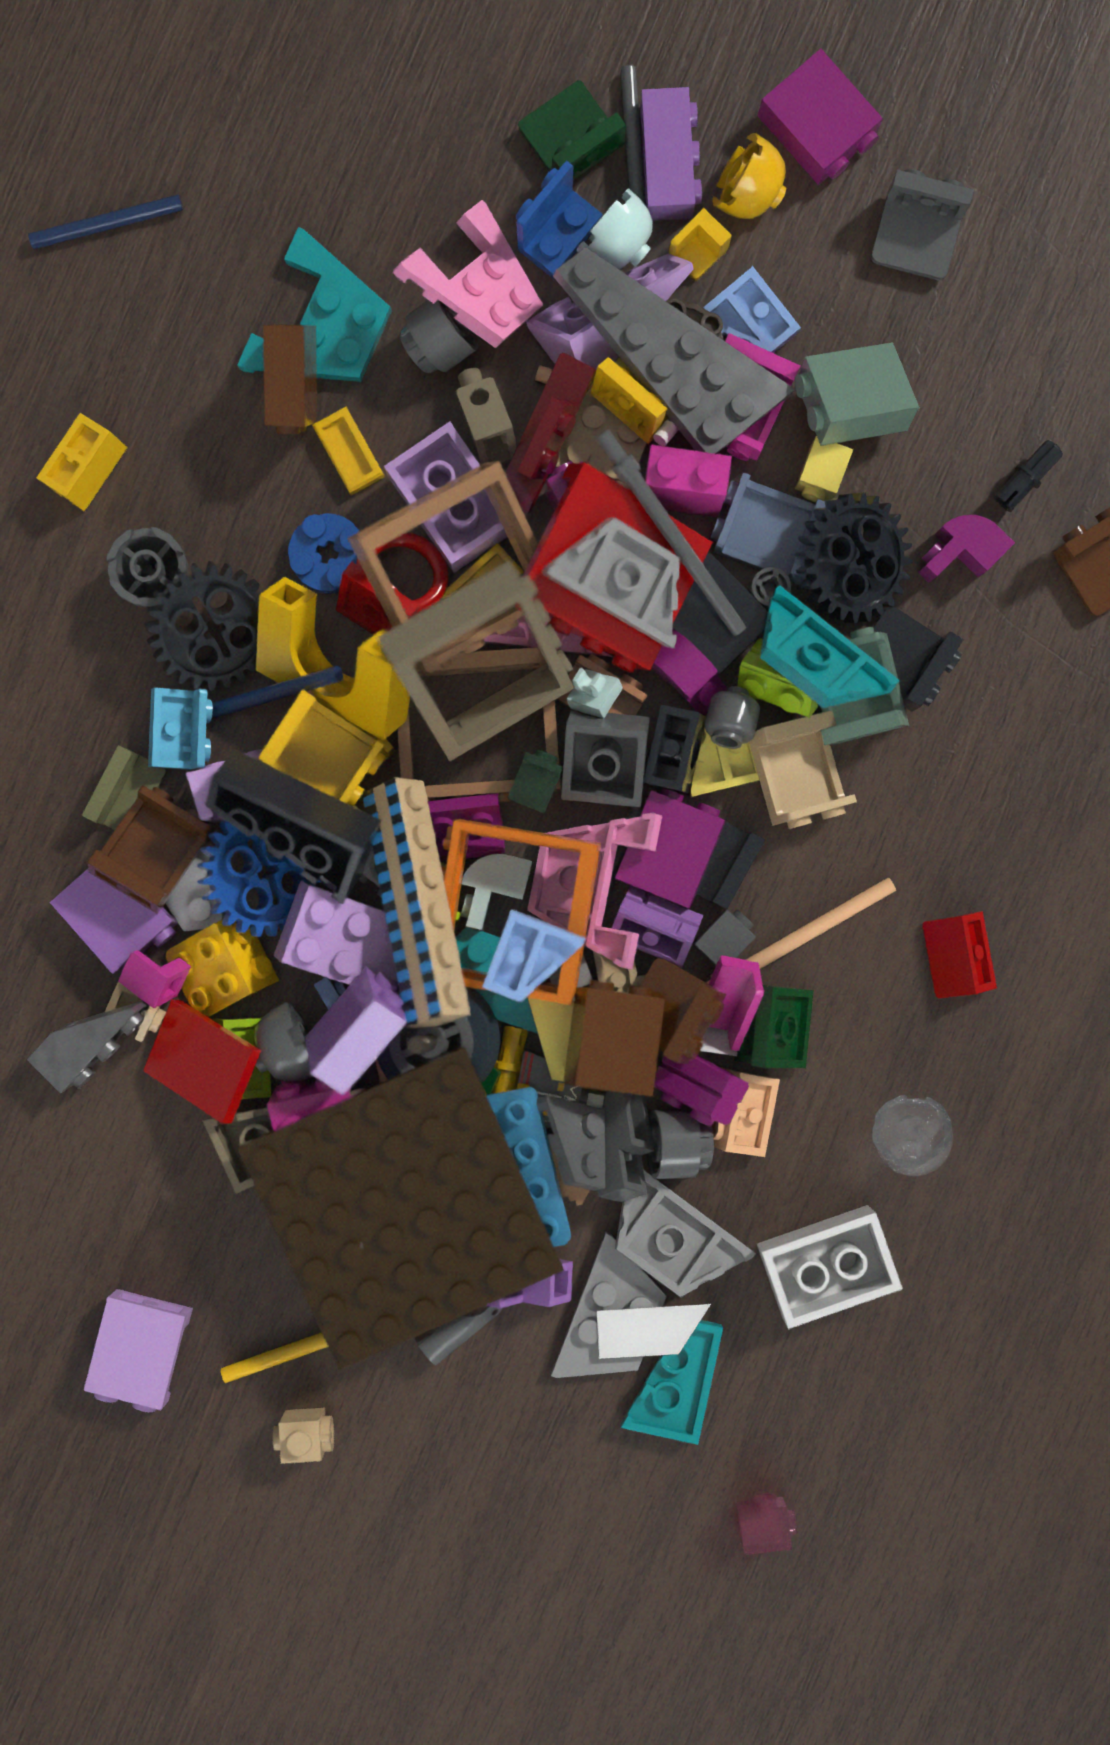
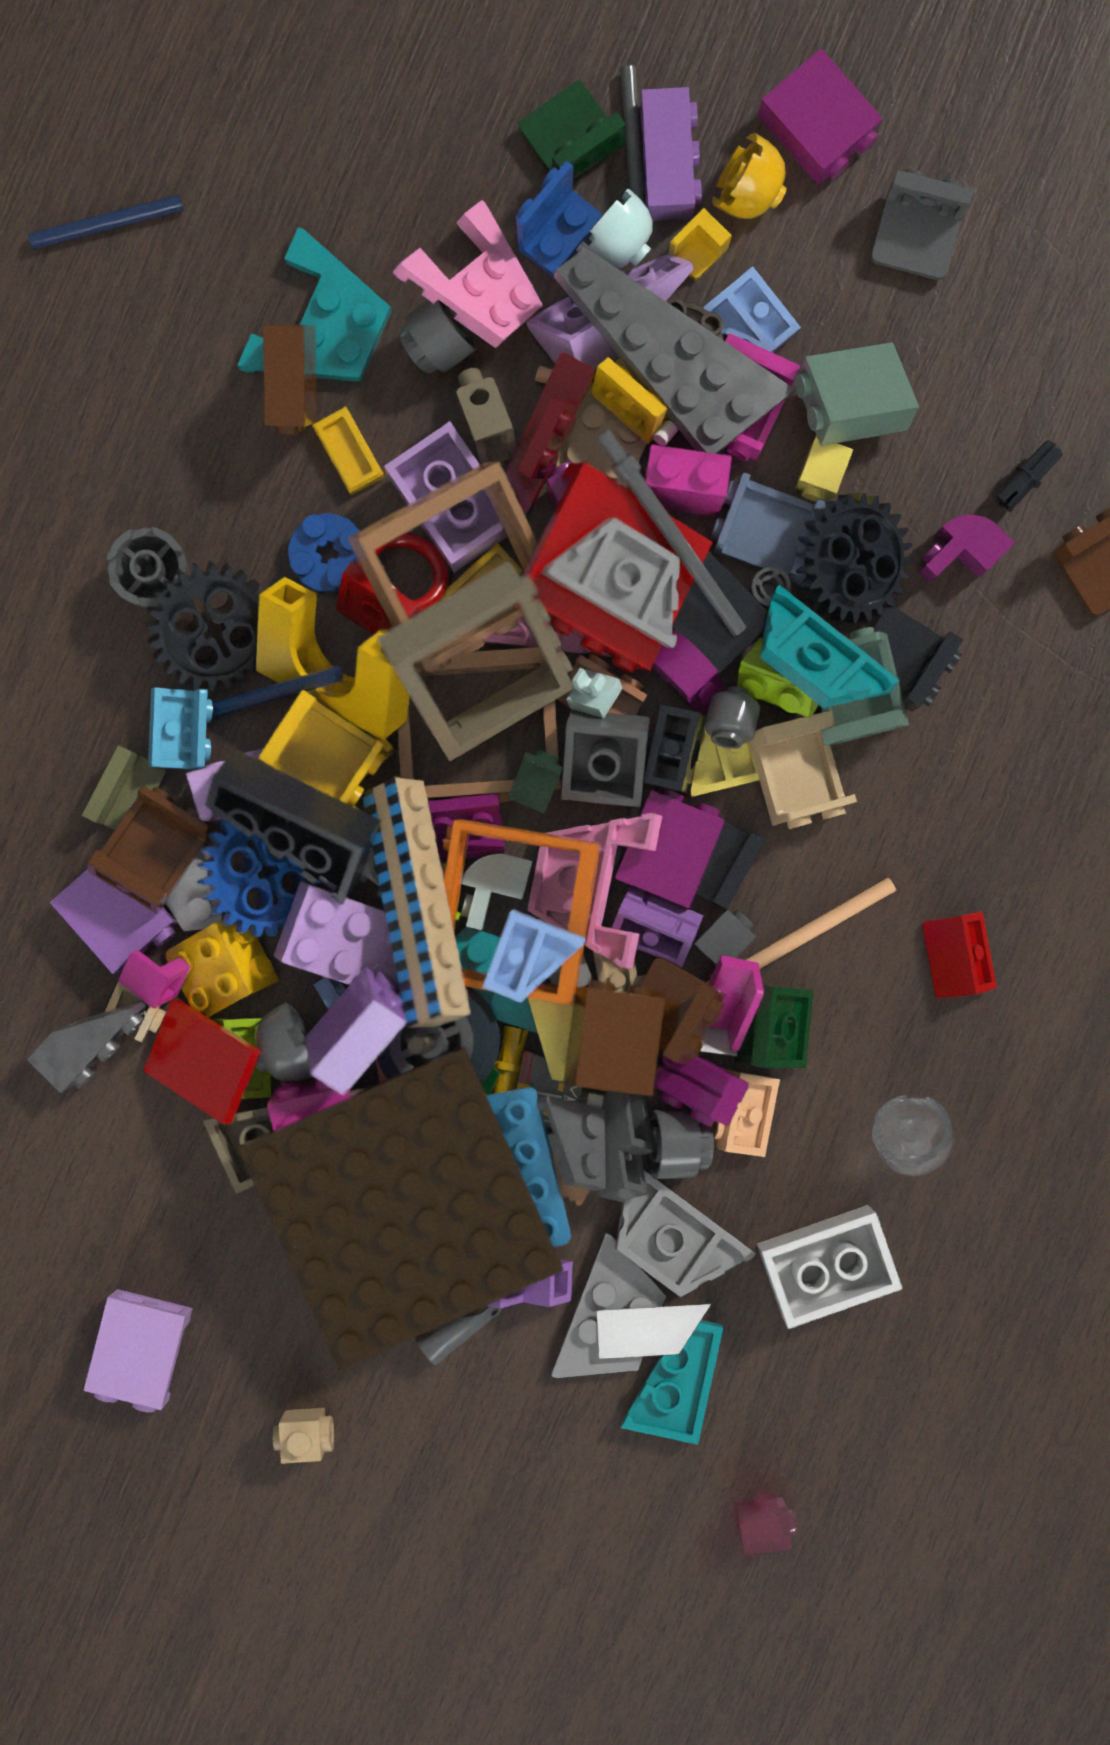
(82, 461): yellow hinge -> none
(273, 1357): yellow bar -> none

